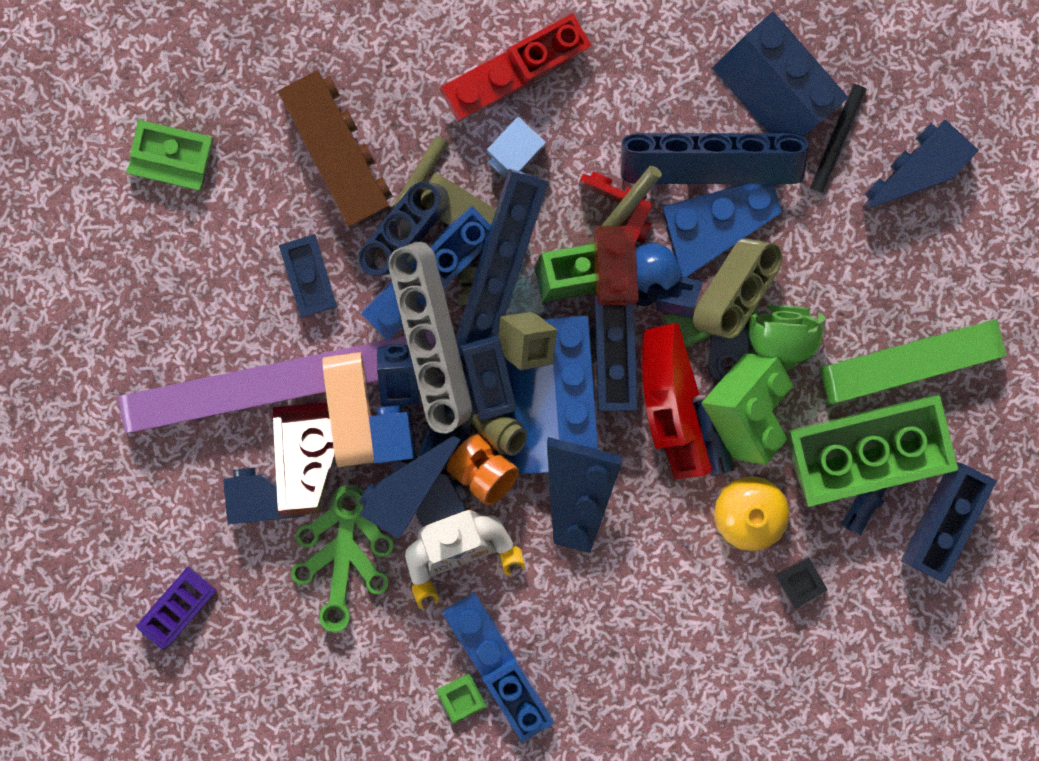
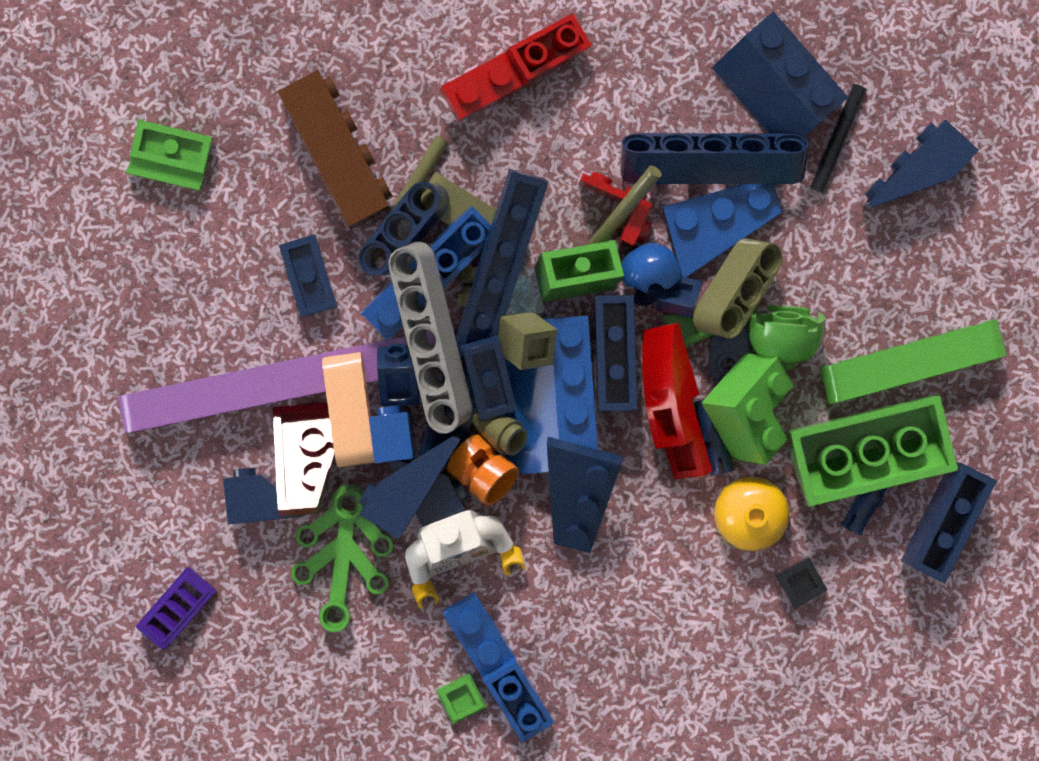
(515, 148): light blue brick -> none
(615, 265): clear red plate -> none

